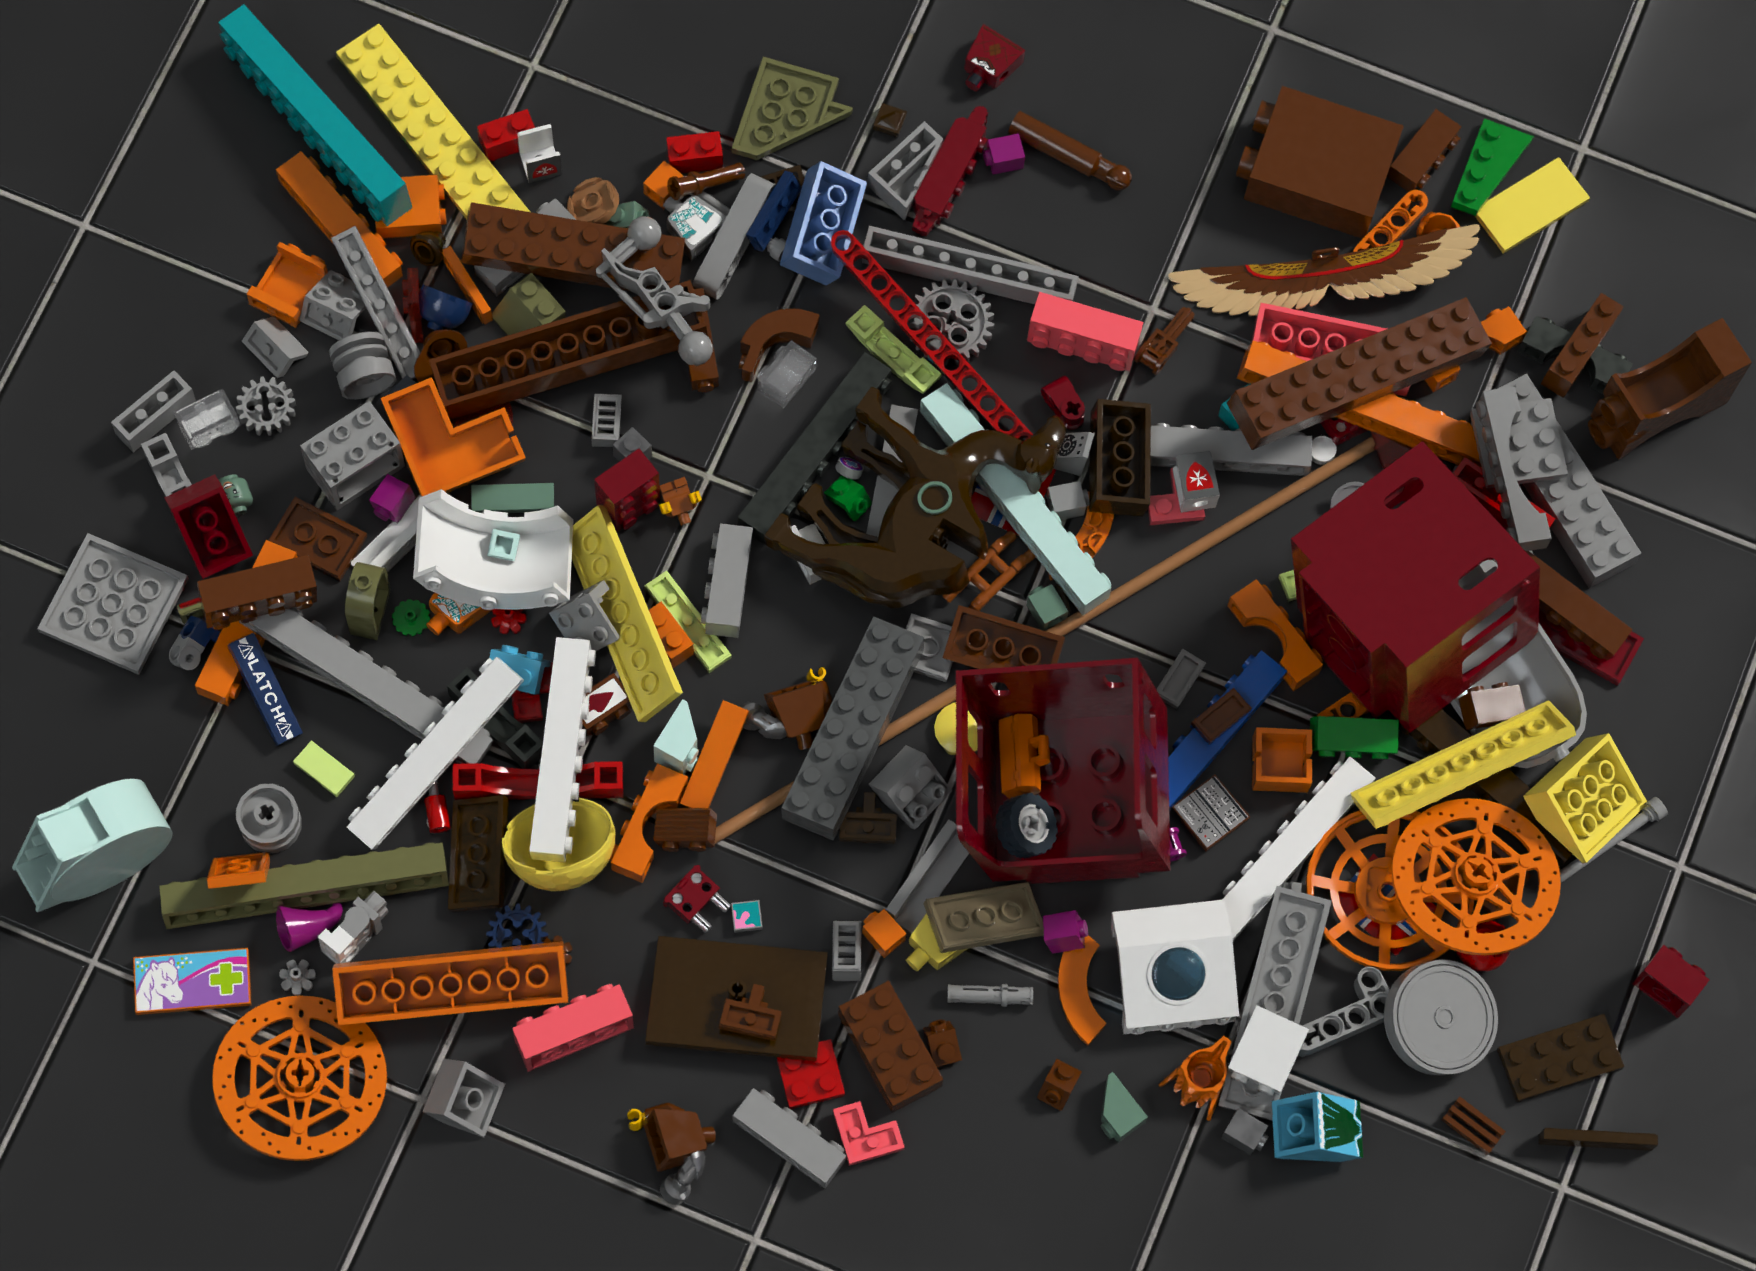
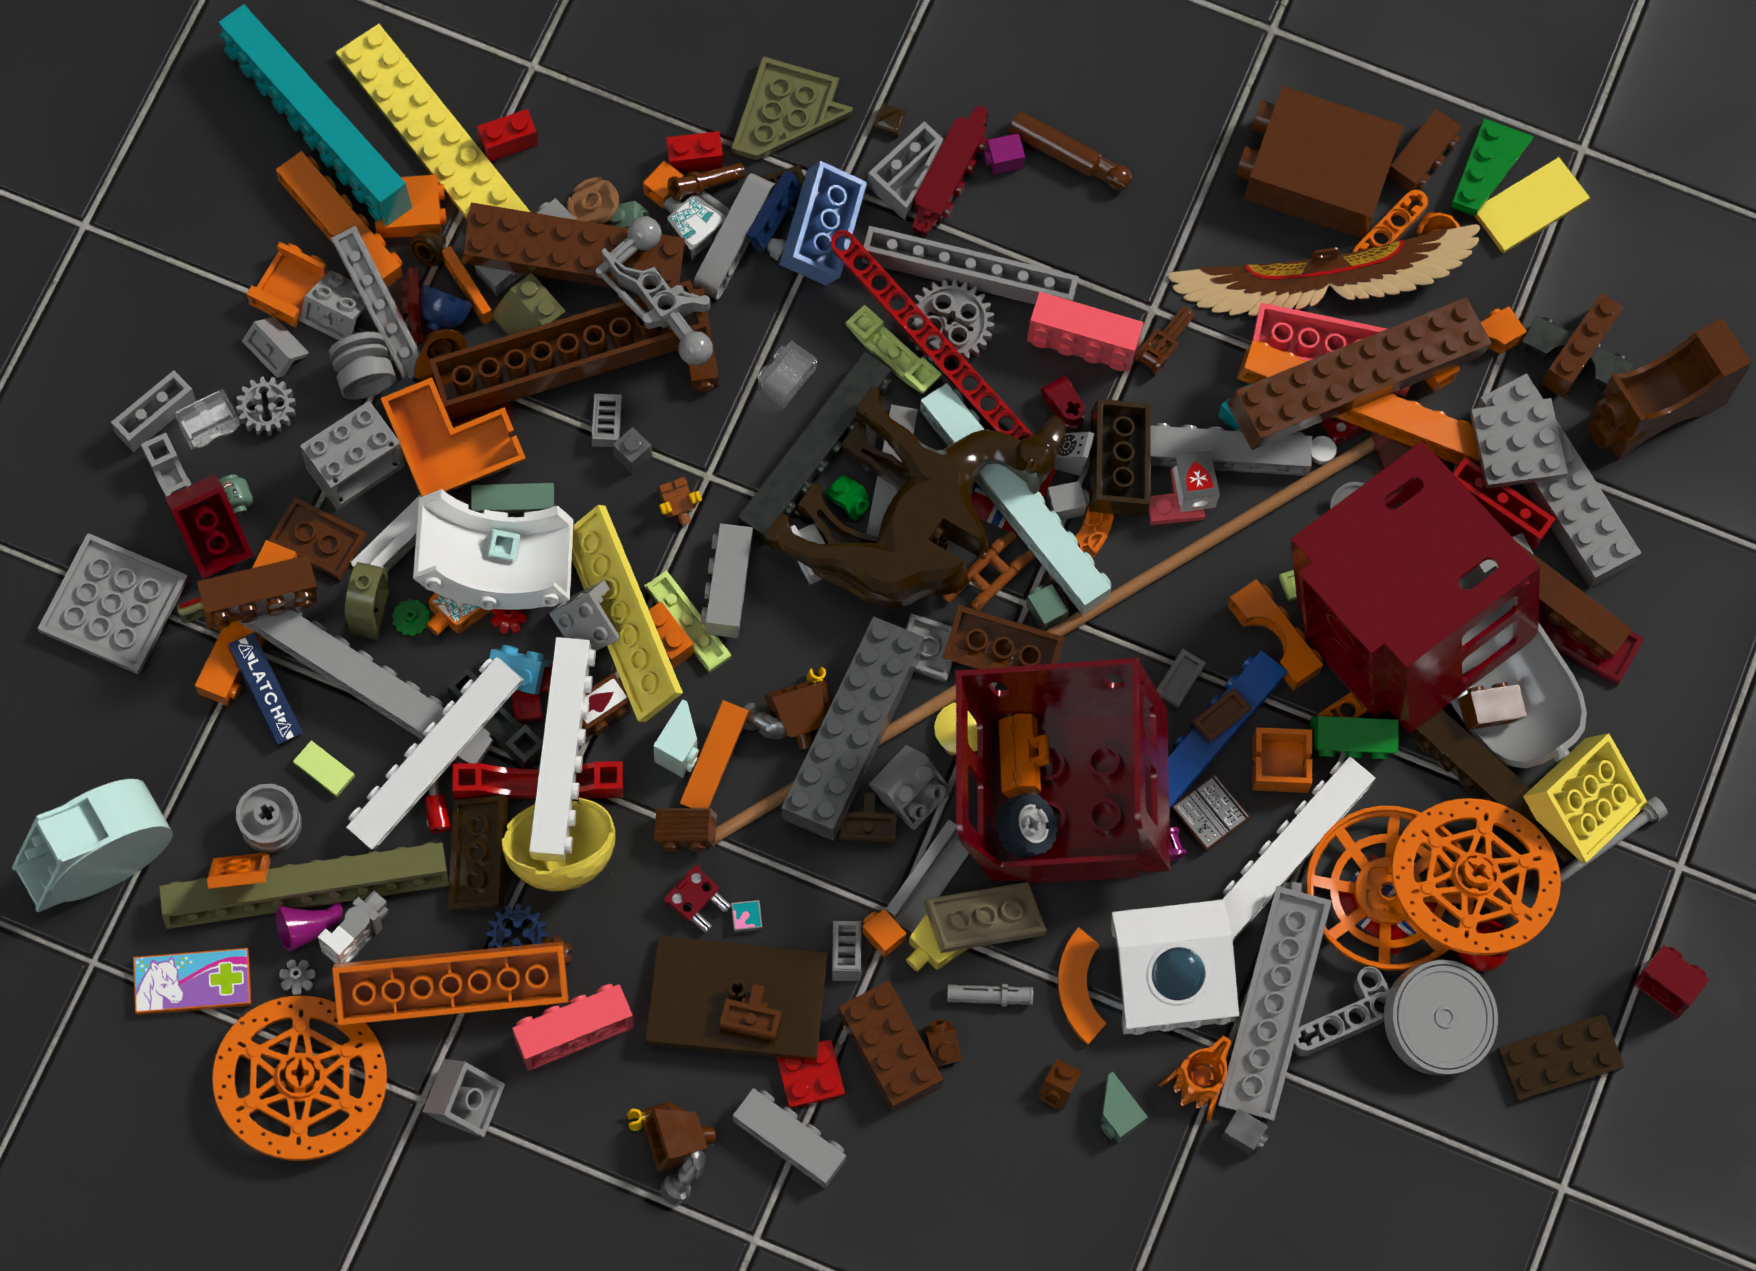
(191, 643): leg -> none
(392, 499): magenta brick -> none
(538, 153): white piece -> none
(628, 490): dark red brick -> none
(662, 791): orange arch -> none
(773, 329): reddish brown arch -> none
(849, 468): light grey tile -> none
(864, 1142): coral plate -> none
(931, 484): sand green piece -> none
(991, 59): dark red torso -> none
(1064, 931): magenta brick -> none
(1267, 1051): white brick -> none
(1317, 1128): medium azure slope -> none
(1460, 1102): reddish brown tile -> none
(1462, 764): light yellow plate -> none
(1525, 523): light grey arch -> none
(1598, 1139): dark brown tile -> none

